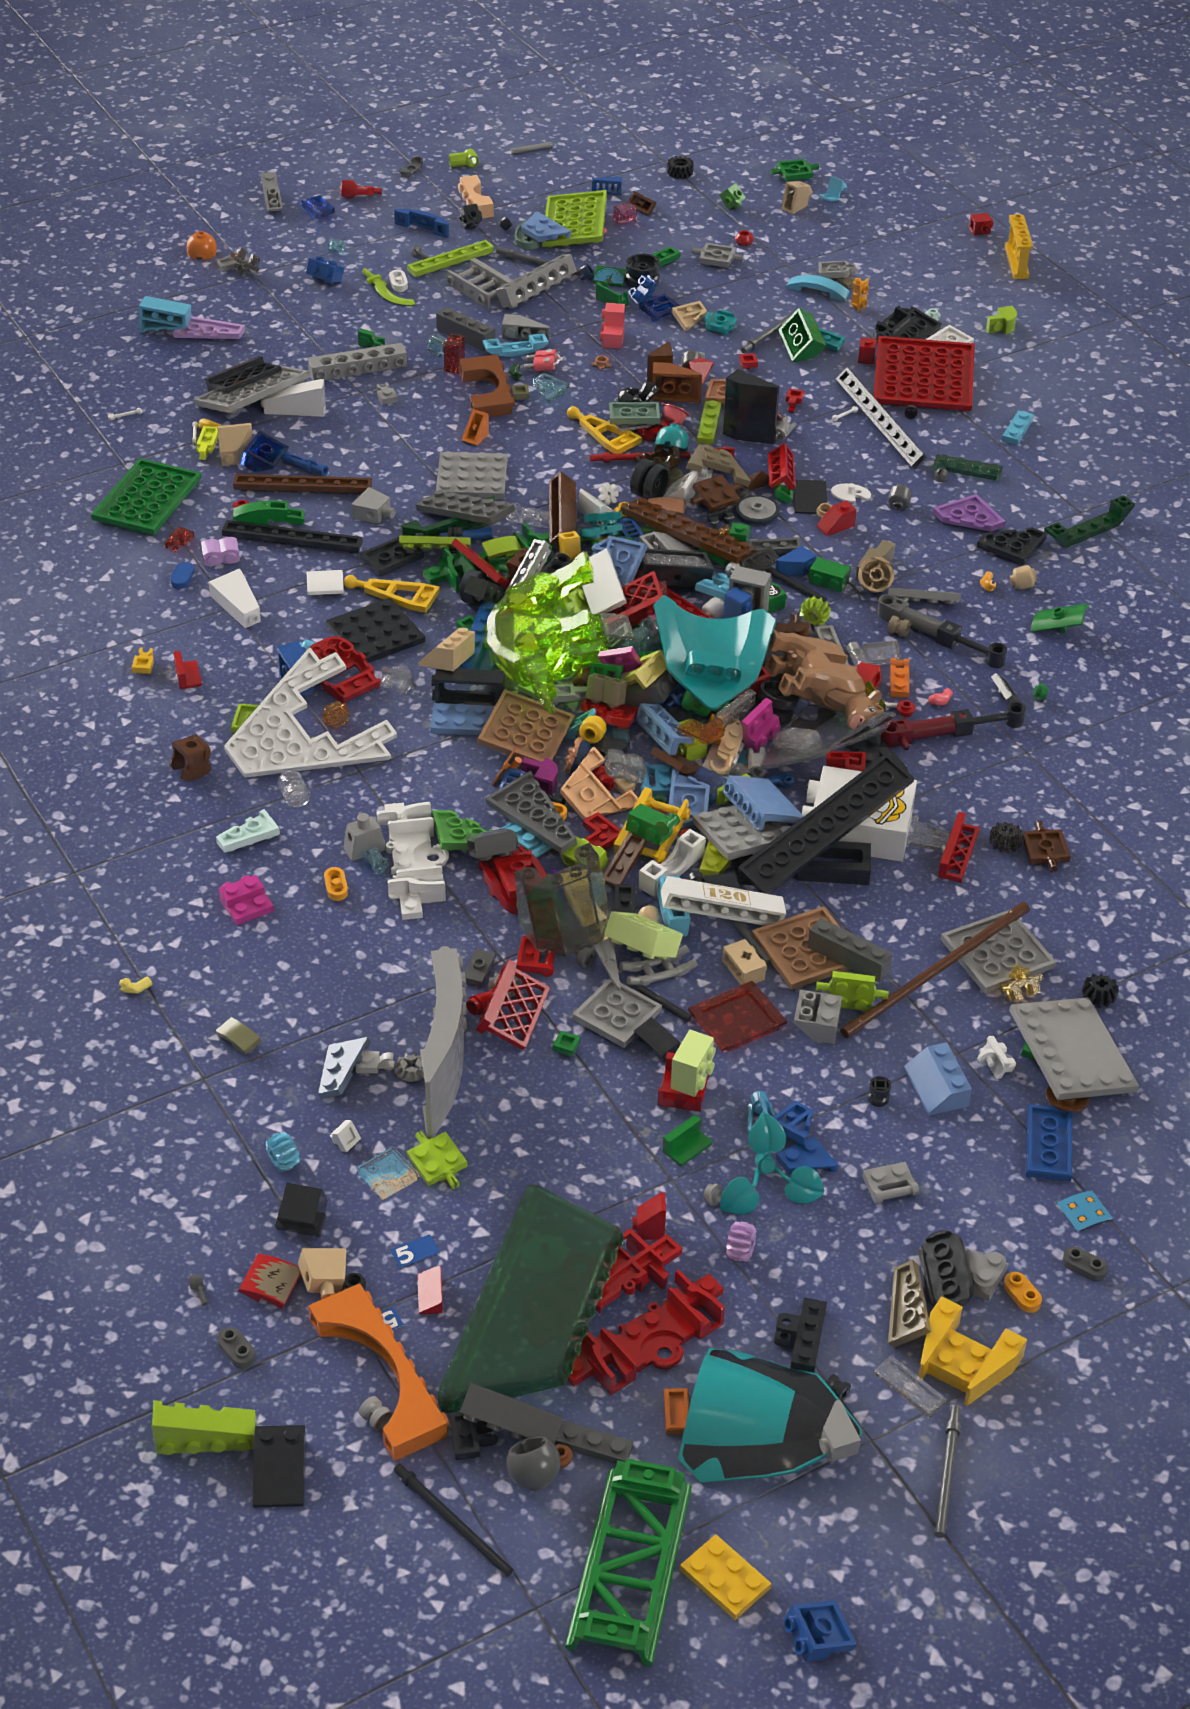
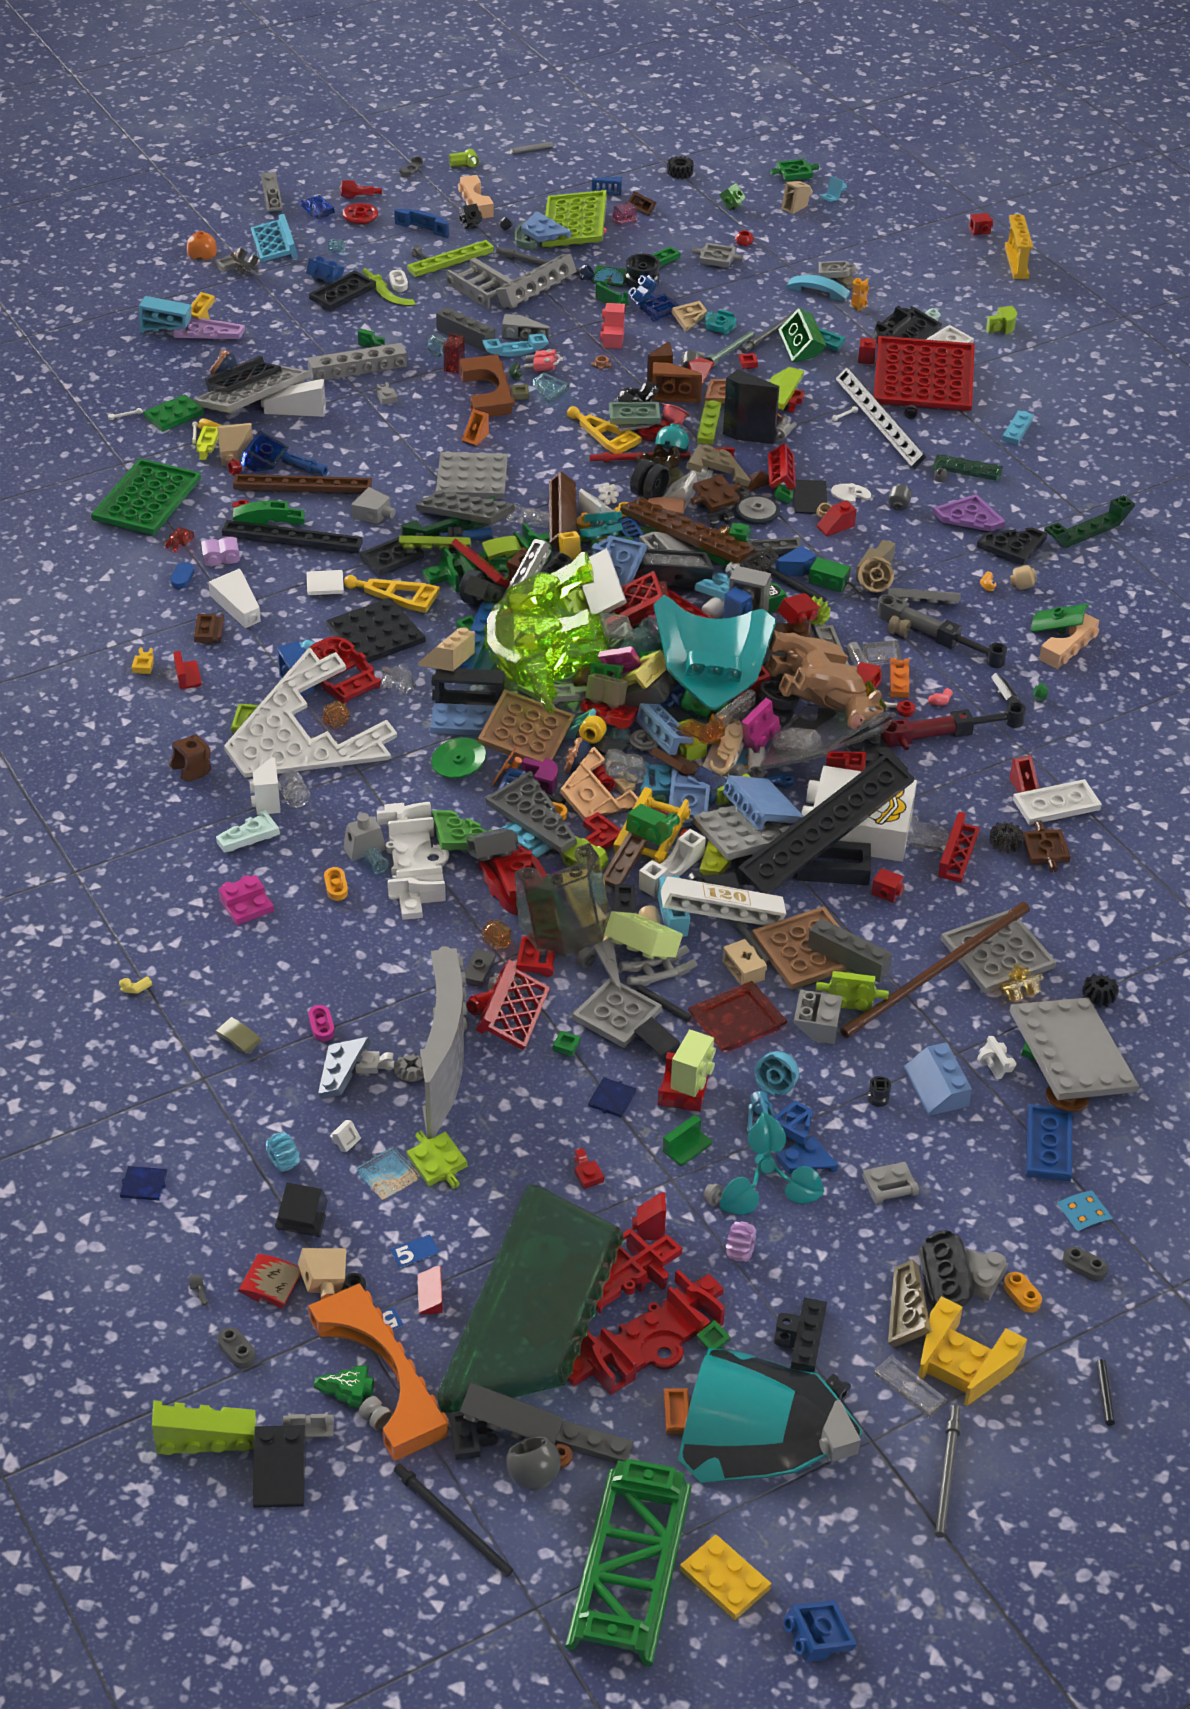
(143, 1183): none -> clear blue piece
(173, 413): none -> green plate
(201, 305): none -> yellow slope
(209, 628): none -> reddish brown plate
(224, 362): none -> hair
(234, 467): none -> red plate
(265, 788): none -> white slope
(284, 237): none -> medium azure fence
(315, 1424): none -> light grey hinge
(321, 1023): none -> dark pink plate
(342, 290): none -> black plate
(348, 1385): none -> green rock
(360, 212): none -> red plate
(458, 757): none -> green piece
(496, 934): none -> clear orange head
(581, 524): none -> light orange tile
(587, 1172): none -> red plate
(612, 1097): none -> clear blue piece
(637, 739): none -> light grey gear
(713, 1336): none -> green plate
(714, 358): none -> sand green piece
(776, 1073): none -> medium azure cylinder
(788, 381): none -> lime slope
(798, 609): none -> red brick
(887, 885): none -> red brick
(1023, 774): none -> red slope
(1057, 802): none -> white plate
(1059, 650): none -> light nougat arch
(1105, 1392): none -> black bar

